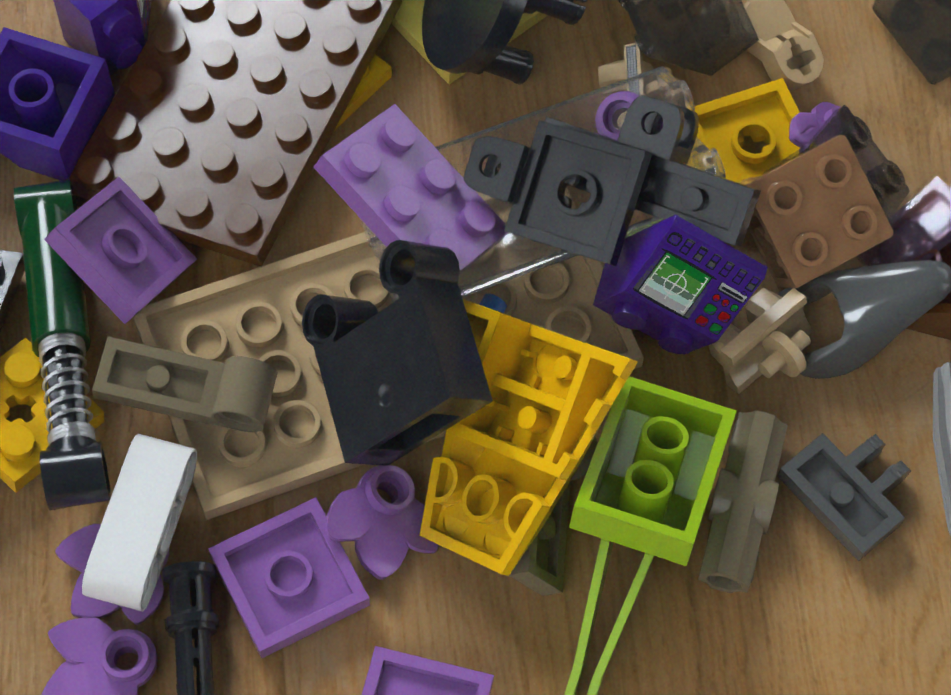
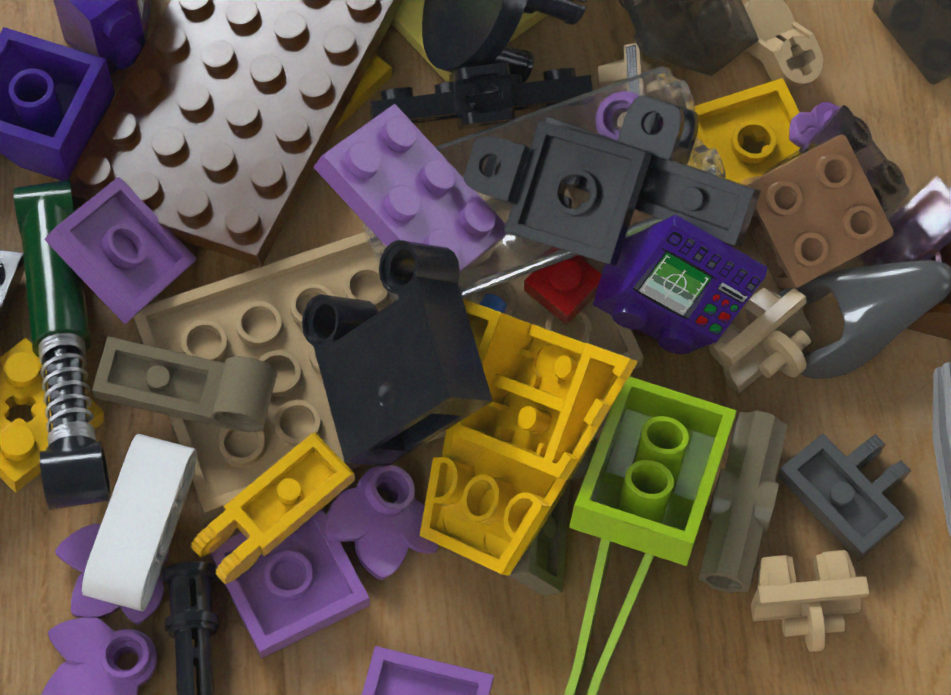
(275, 505): none -> yellow hinge
(484, 96): none -> black plate
(564, 287): none -> red plate
(809, 606): none -> tan hips

